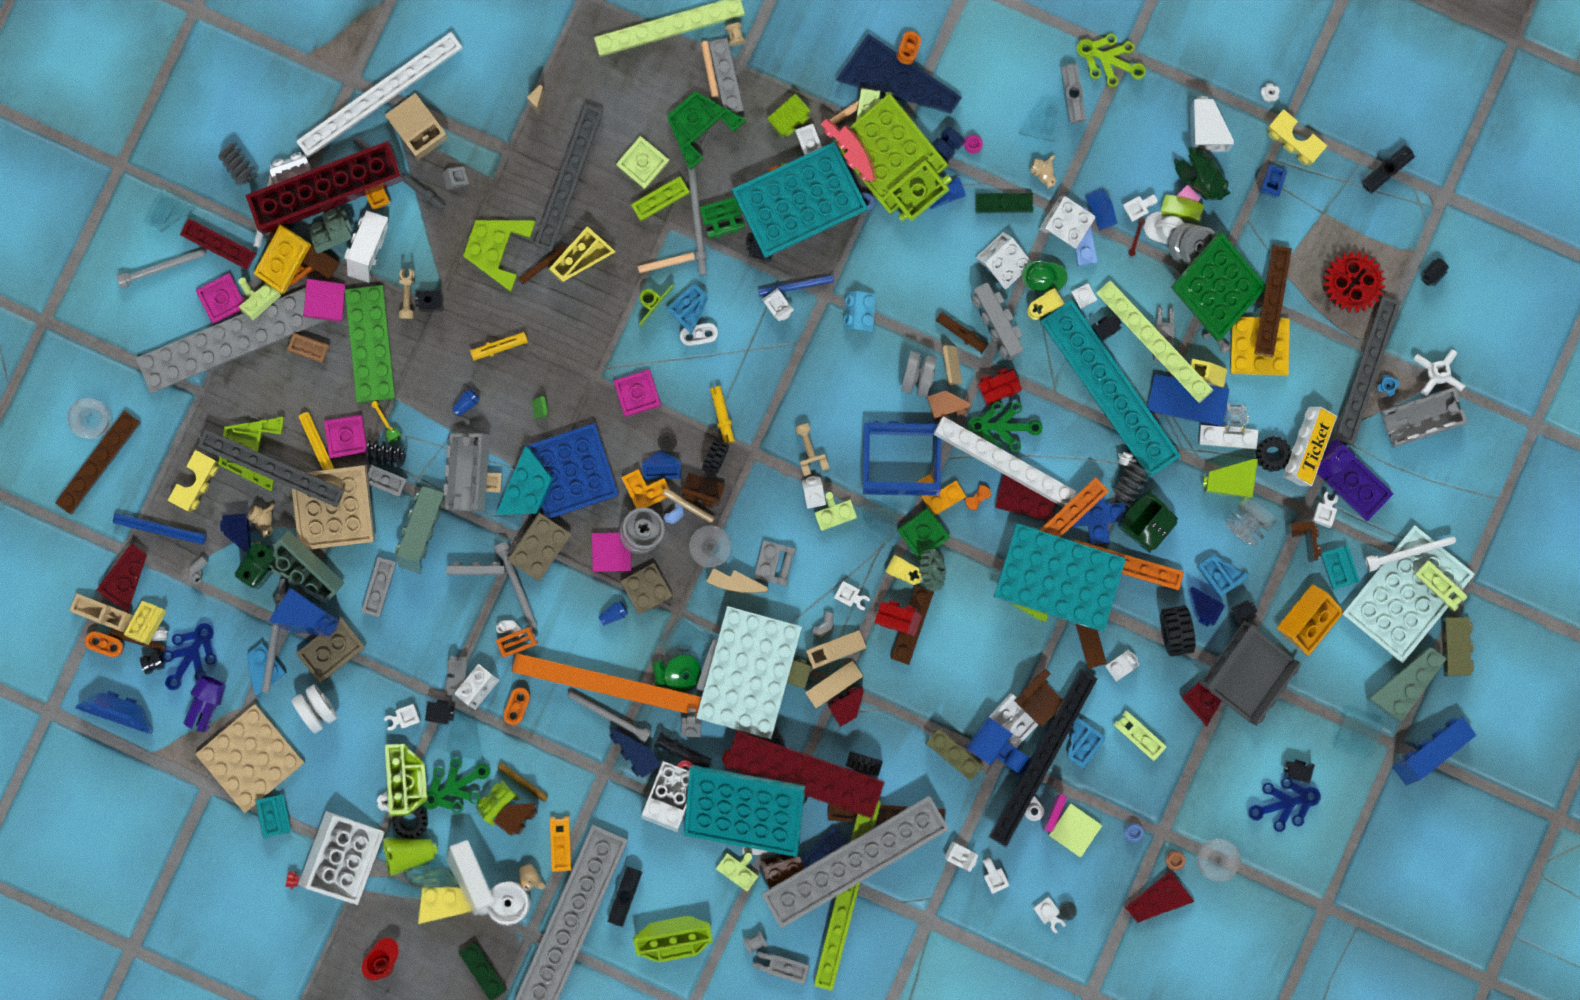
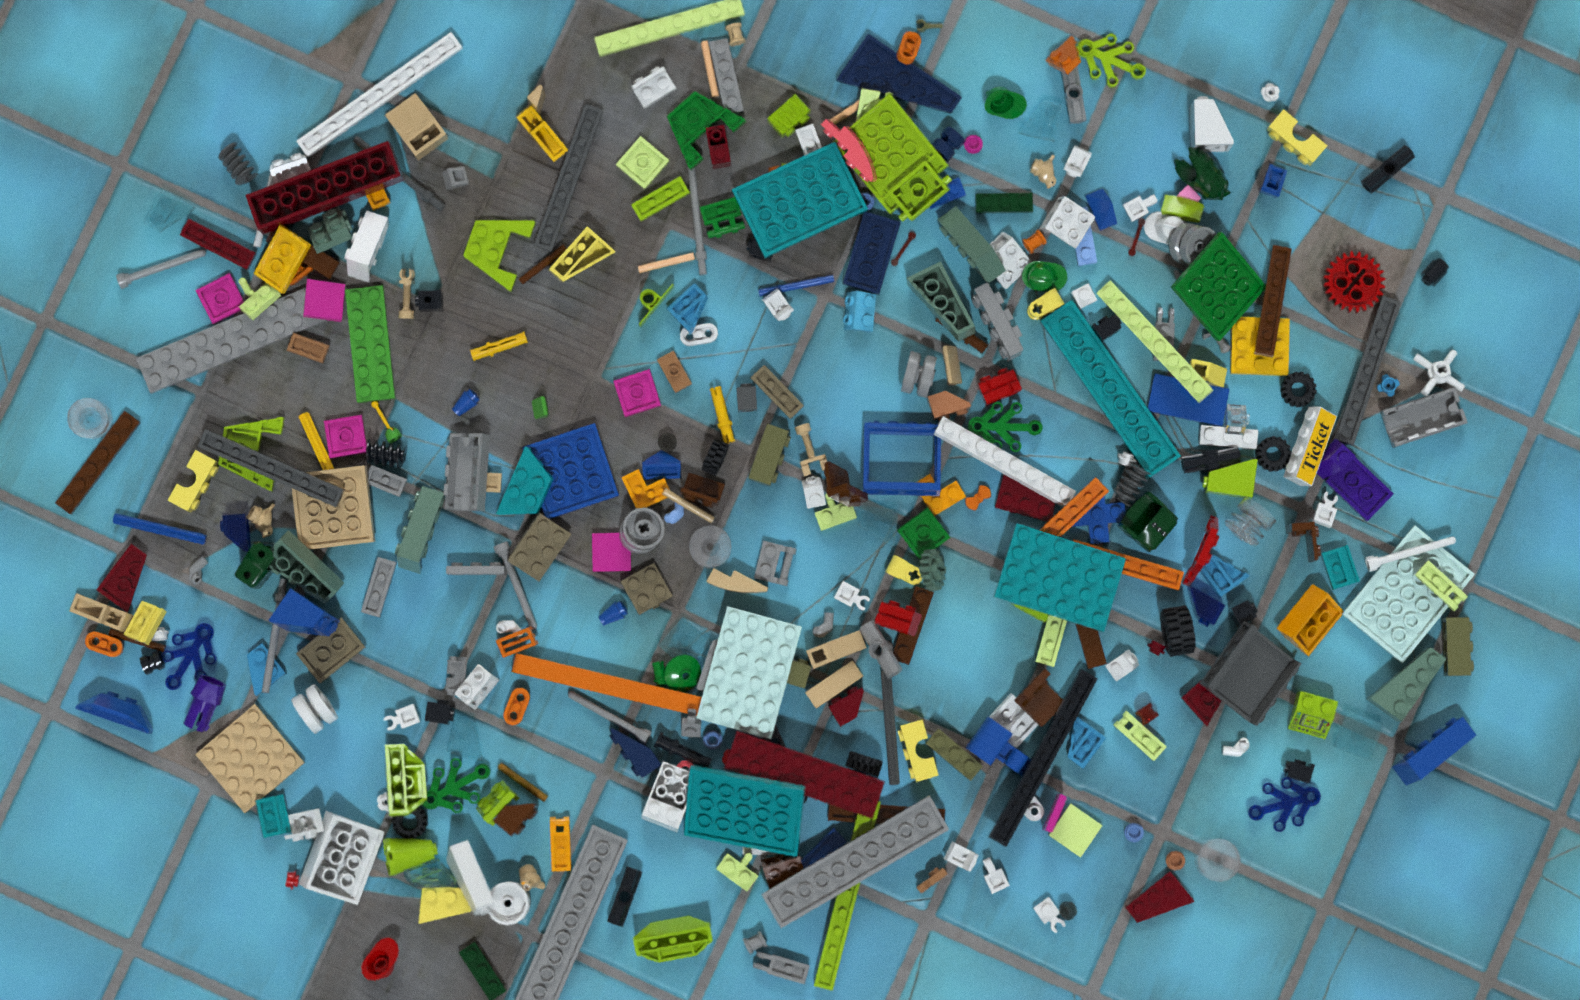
(305, 824): none -> white bracket
(541, 133): none -> yellow slope
(653, 87): none -> white bracket
(674, 372): none -> medium nougat plate
(718, 146): none -> dark red slope
(718, 739): none -> medium blue plate
(746, 398): none -> dark grey brick
(769, 455): none -> olive brick
(777, 392): none -> dark tan plate
(839, 488): none -> reddish brown bracket
(871, 253): none -> dark blue plate
(885, 658): none -> light grey piece
(890, 729): none -> dark grey axle
(894, 262): none -> clear red hinge
(911, 735): none -> light yellow arch
(927, 25): none -> olive hand
(935, 875): none -> medium nougat plate
(941, 298): none -> sand green wedge
(971, 244): none -> sand green wedge
(1004, 103): none -> green piece
(1034, 241): none -> orange bush
(1051, 641): none -> yellowish green plate
(1065, 57): none -> orange wing
(1077, 161): none -> white bracket
(1147, 713): none -> clear red wheel
(1156, 648): none -> dark red plate
(1203, 556): none -> red wing
(1211, 460): none -> black piece
(1238, 749): none -> white arm
(1290, 397): none -> black tyre
(1312, 714): none -> lime slope

